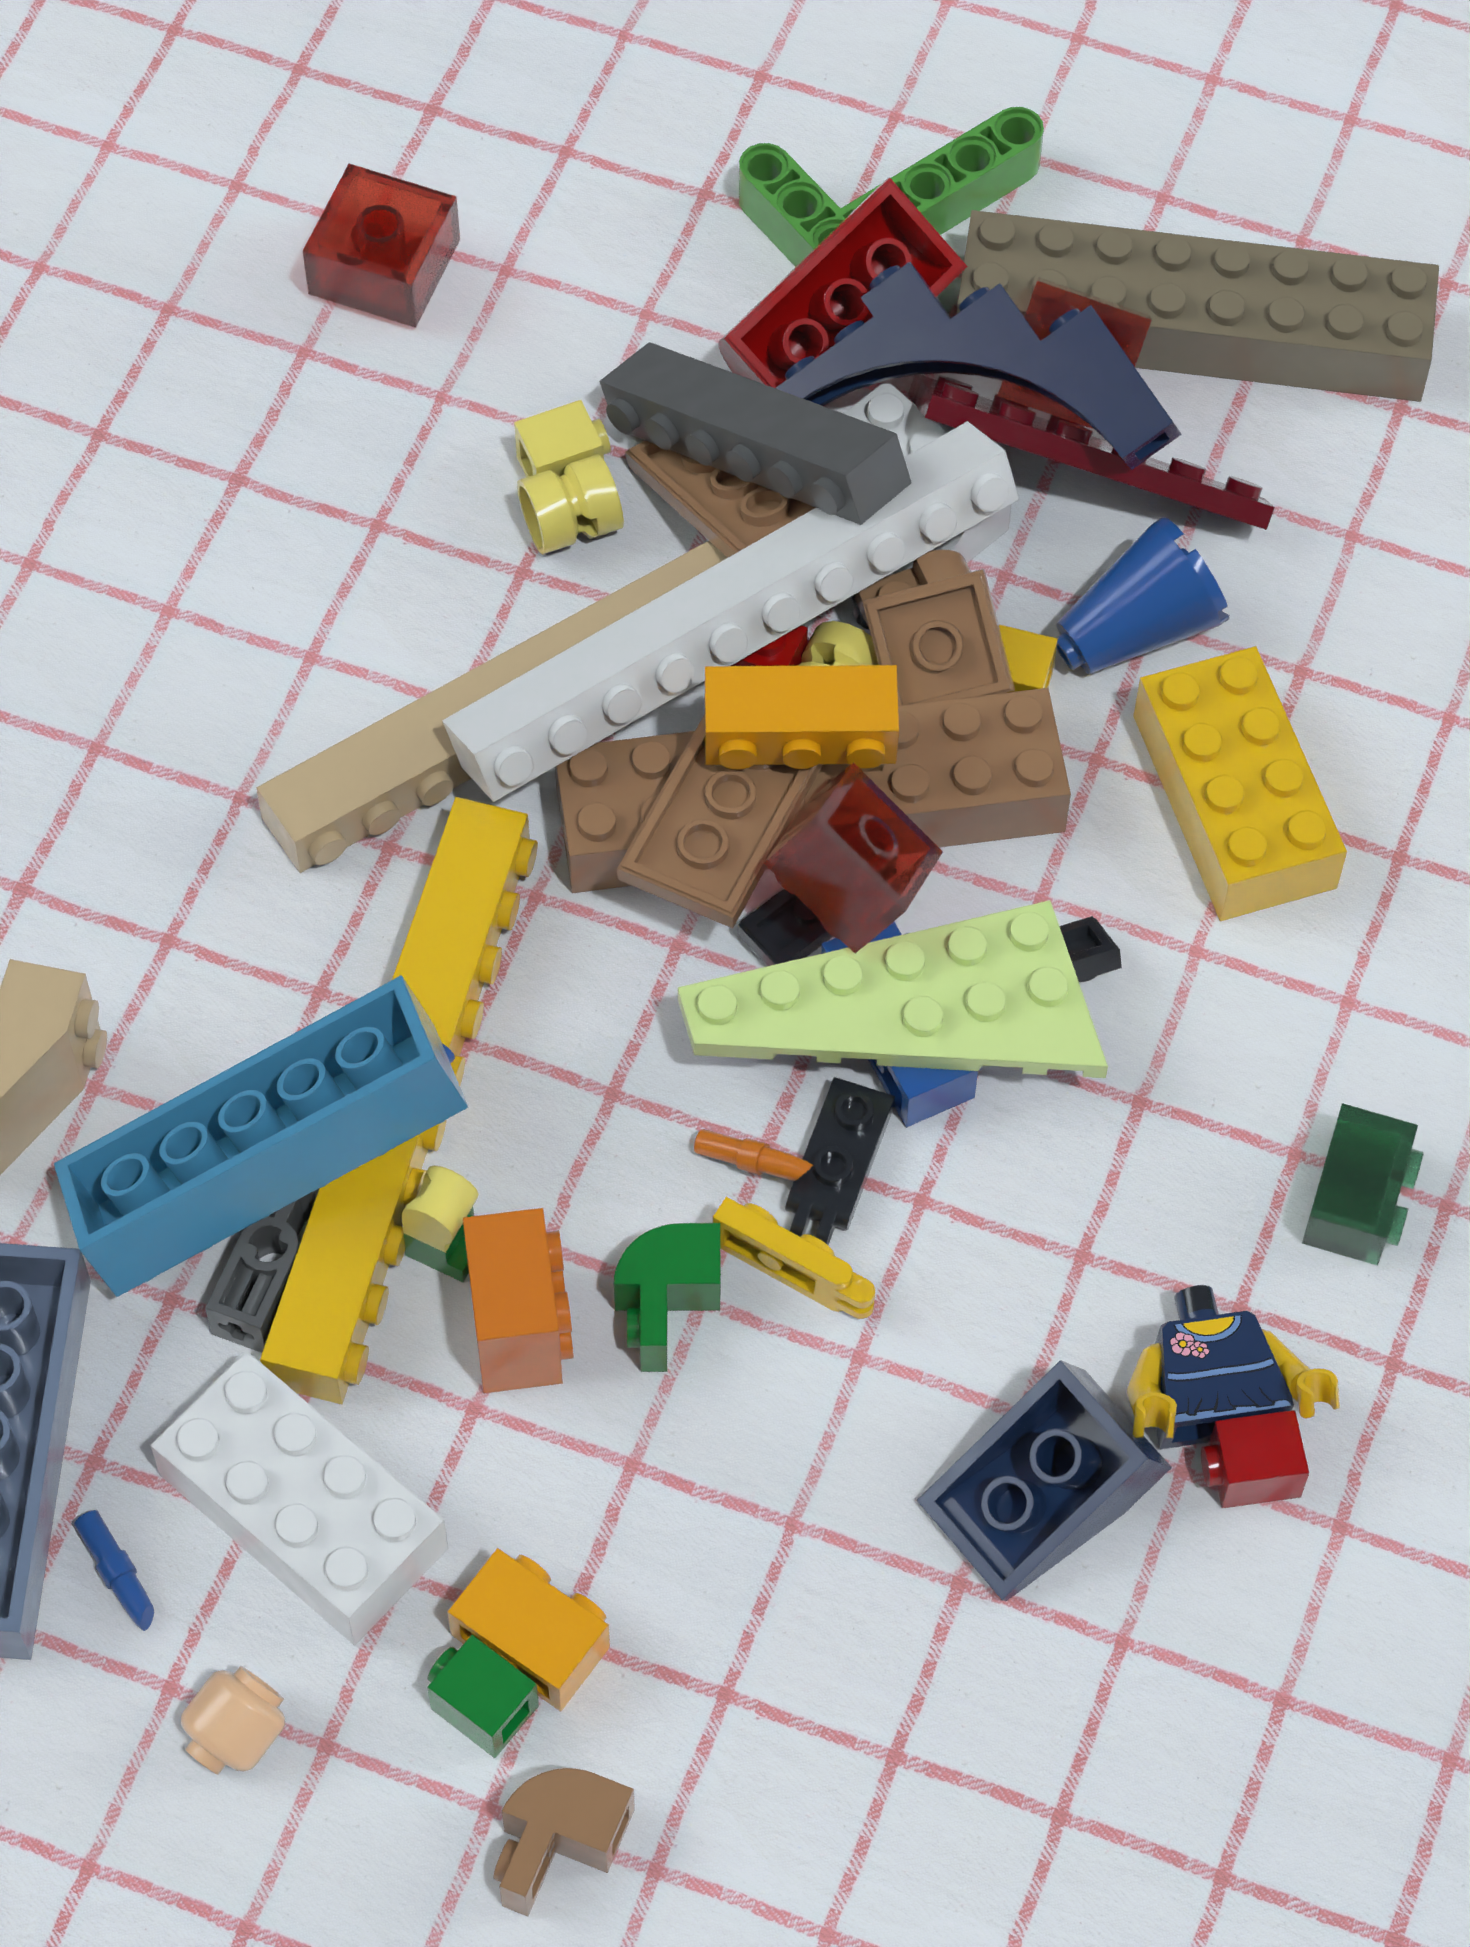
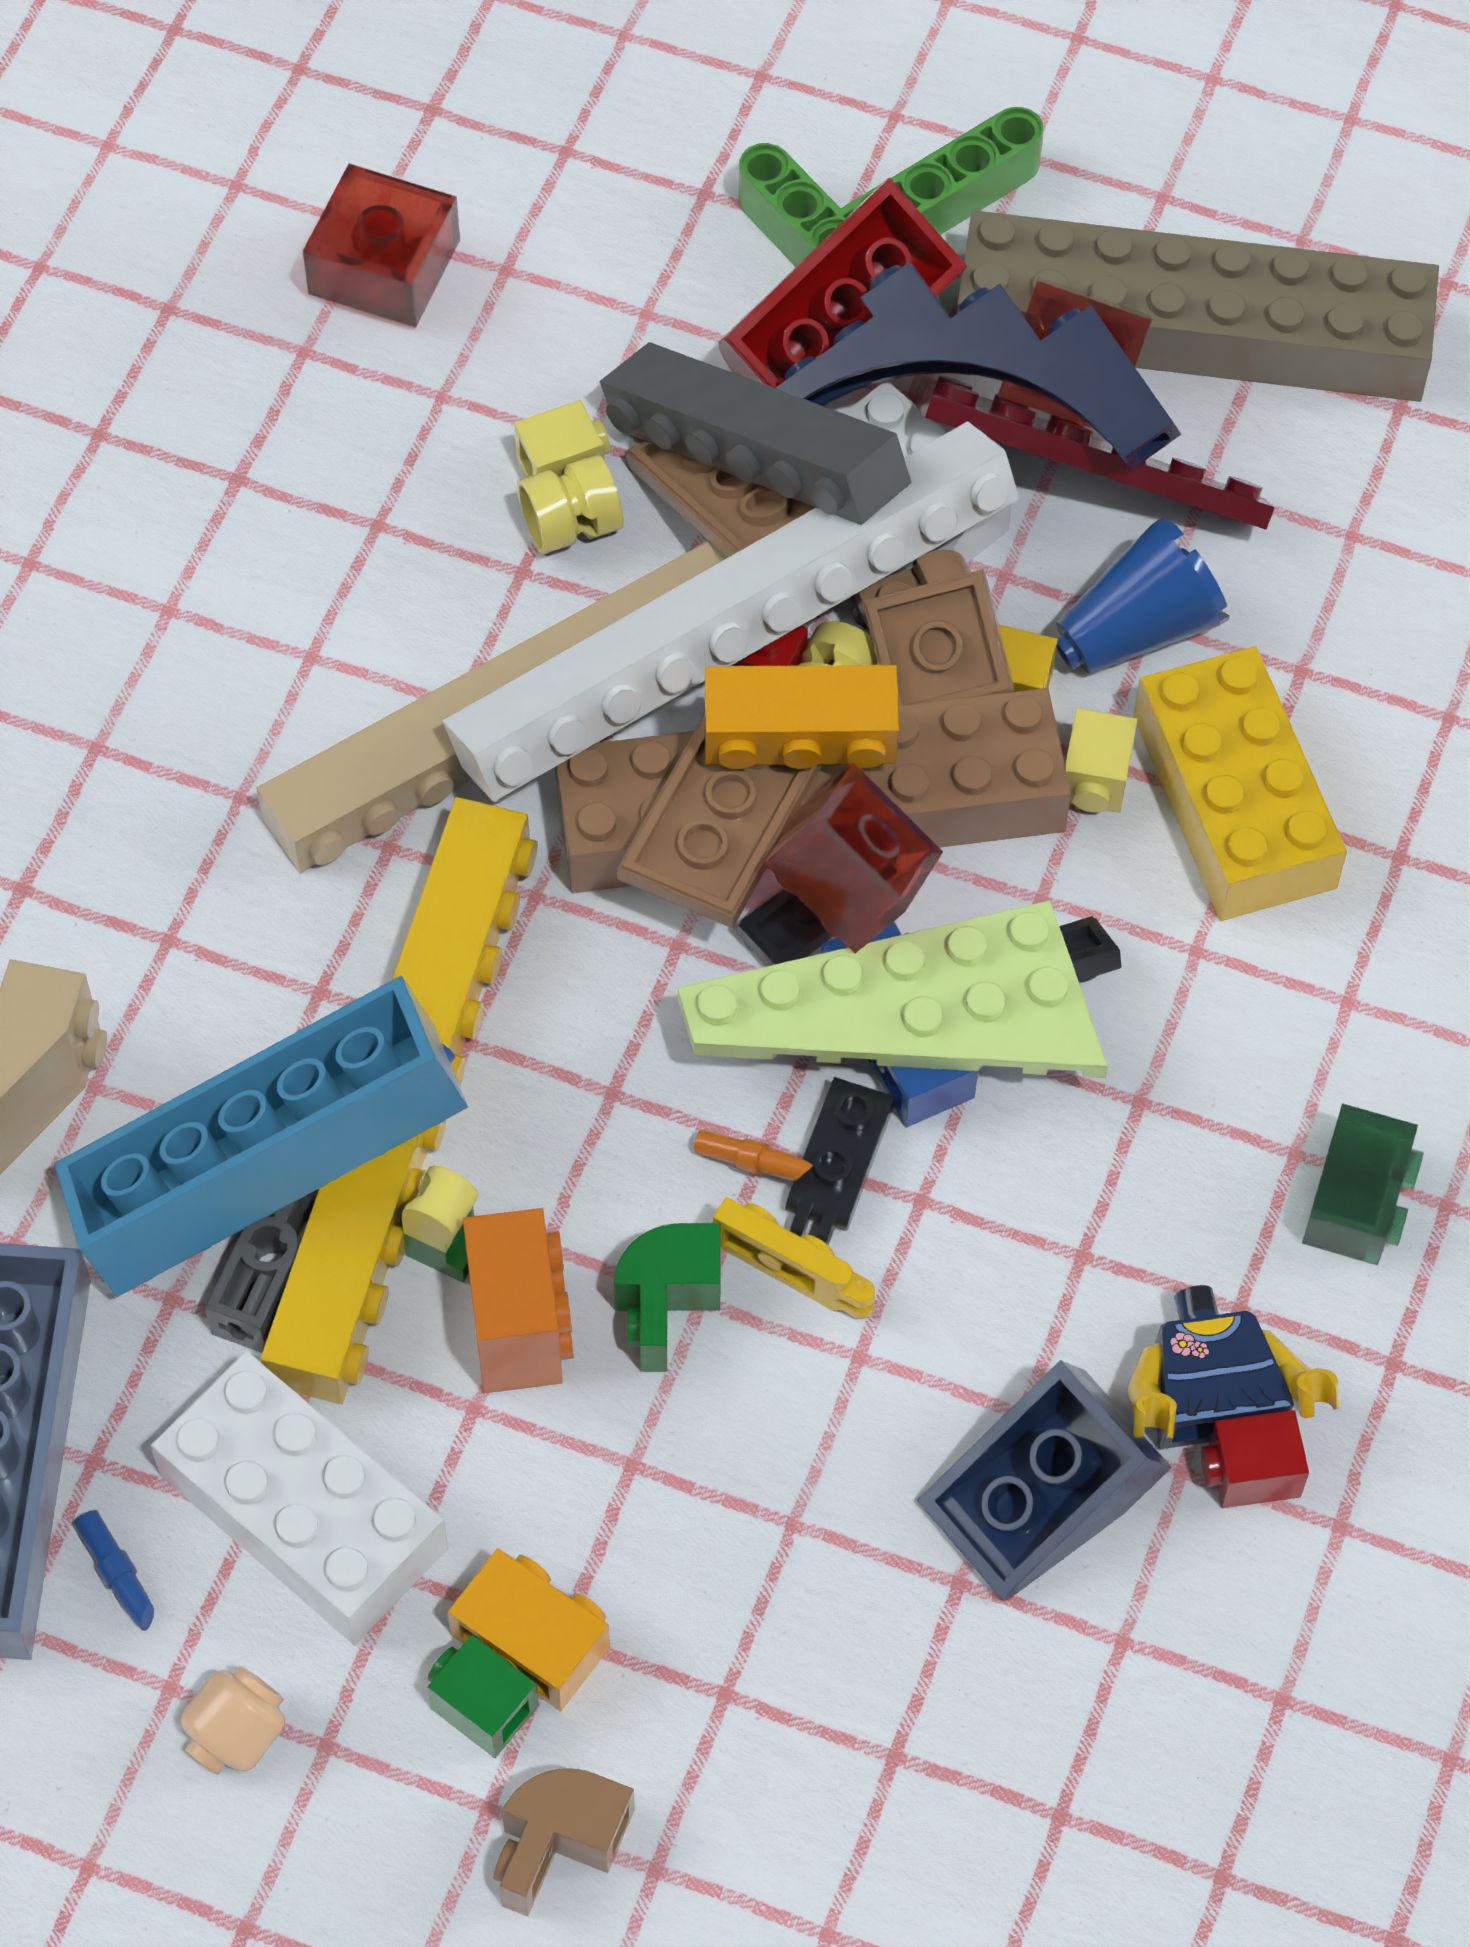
(1099, 759): none -> light yellow brick

